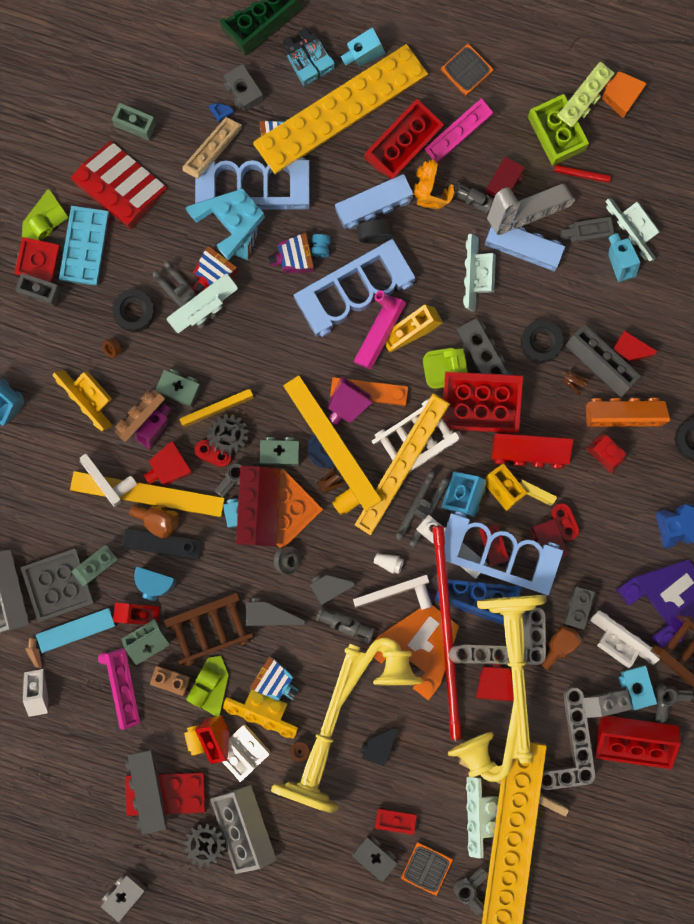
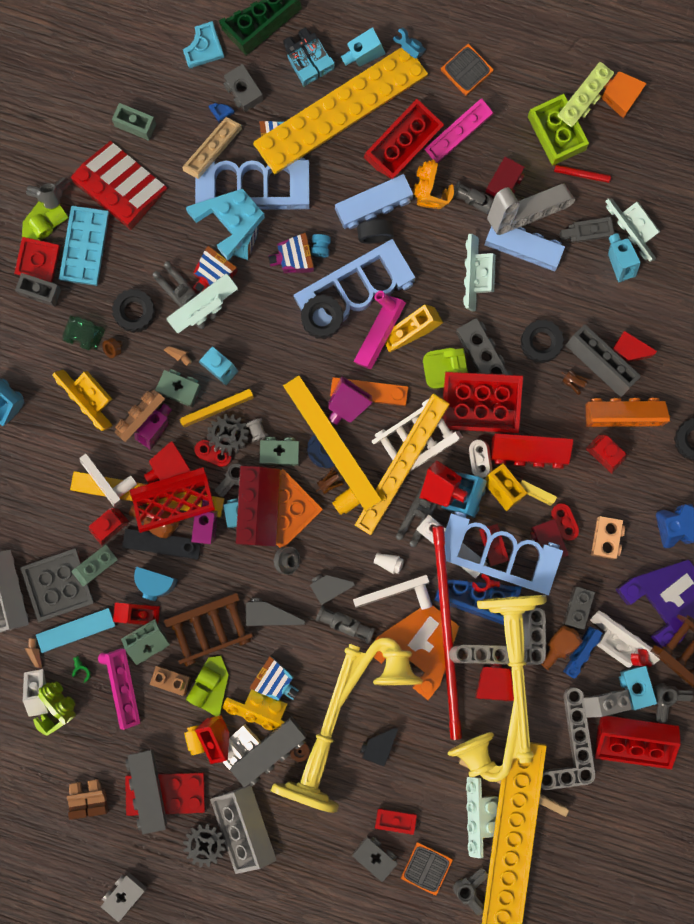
(49, 193): none -> dark grey axle
(57, 704): none -> lime piece
(78, 665): none -> green piece
(83, 332): none -> clear green cylinder
(87, 803): none -> medium nougat hips
(108, 525): none -> red torso
(169, 489): none -> red fence
(179, 354): none -> medium nougat bar
(203, 531): none -> magenta torso
(204, 47): none -> medium azure tile
(218, 365): none -> medium azure torso
(257, 430): none -> light grey bush
(268, 752): none -> dark grey brick
(322, 331): none -> black tyre
(411, 45): none -> dark azure plate
(442, 485): none -> red torso
(479, 459): none -> white plate
(489, 584): none -> red piece
(582, 653): none -> blue hinge
(602, 536): none -> light nougat brick
(641, 659): none -> red piece

